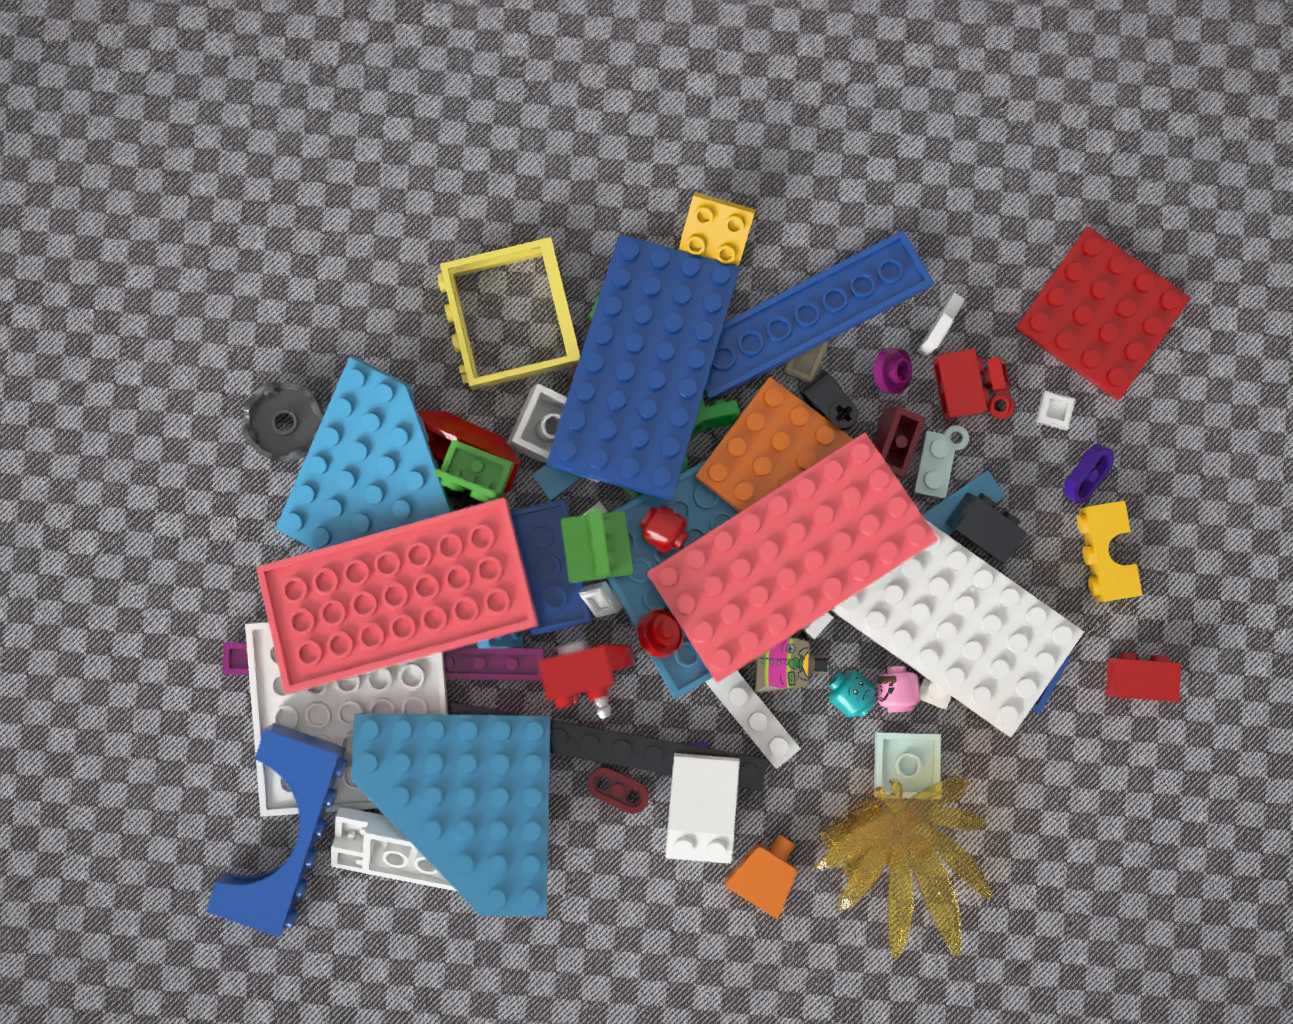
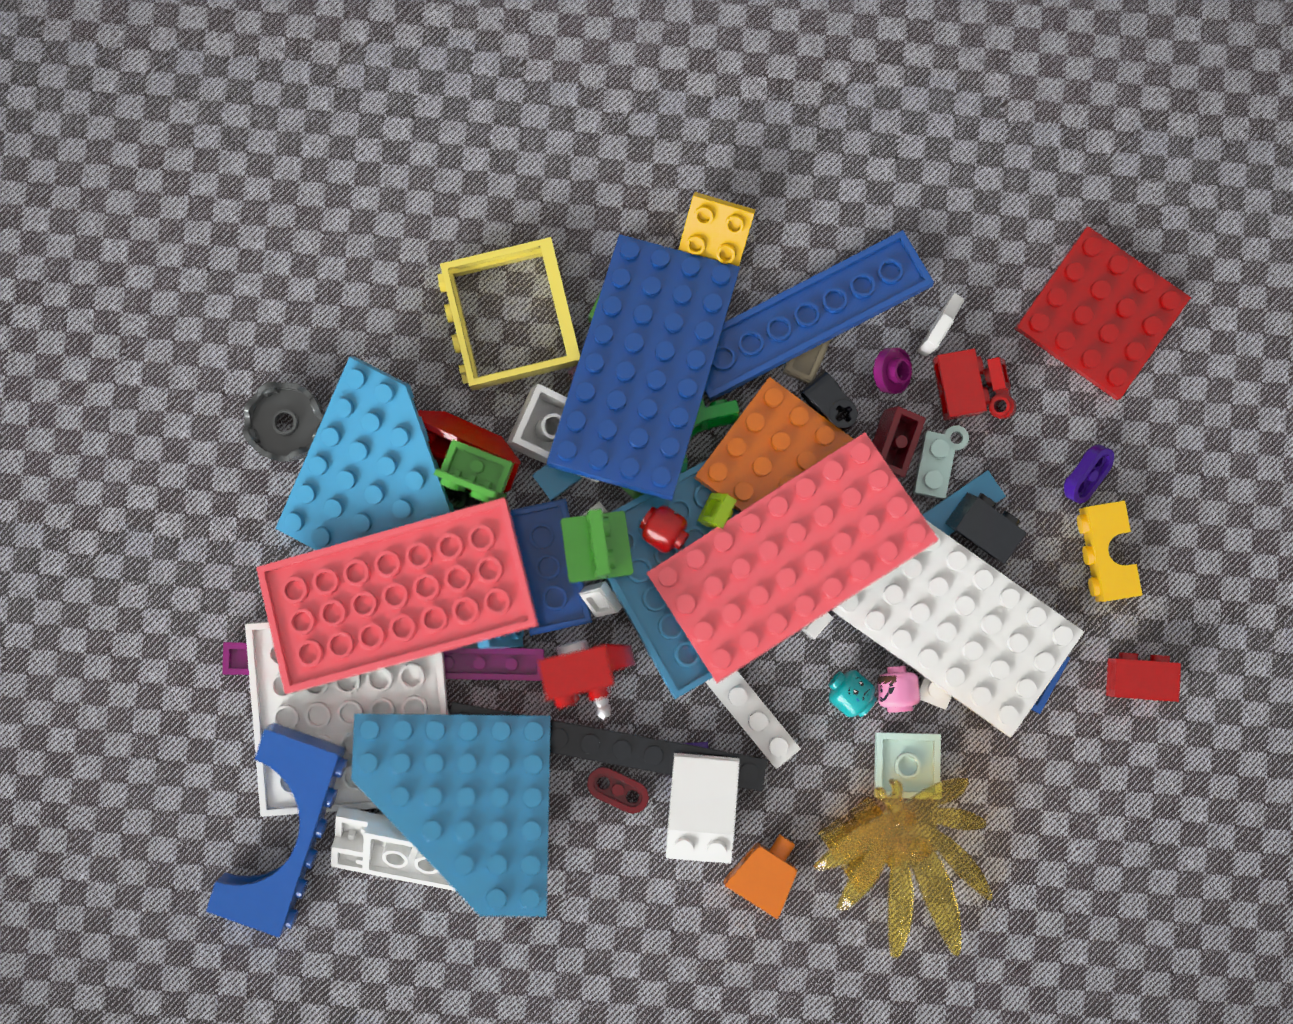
(659, 633): red plate -> none
(717, 510): none -> lime plate
(787, 666): torso -> none
(1055, 410): white tile -> none

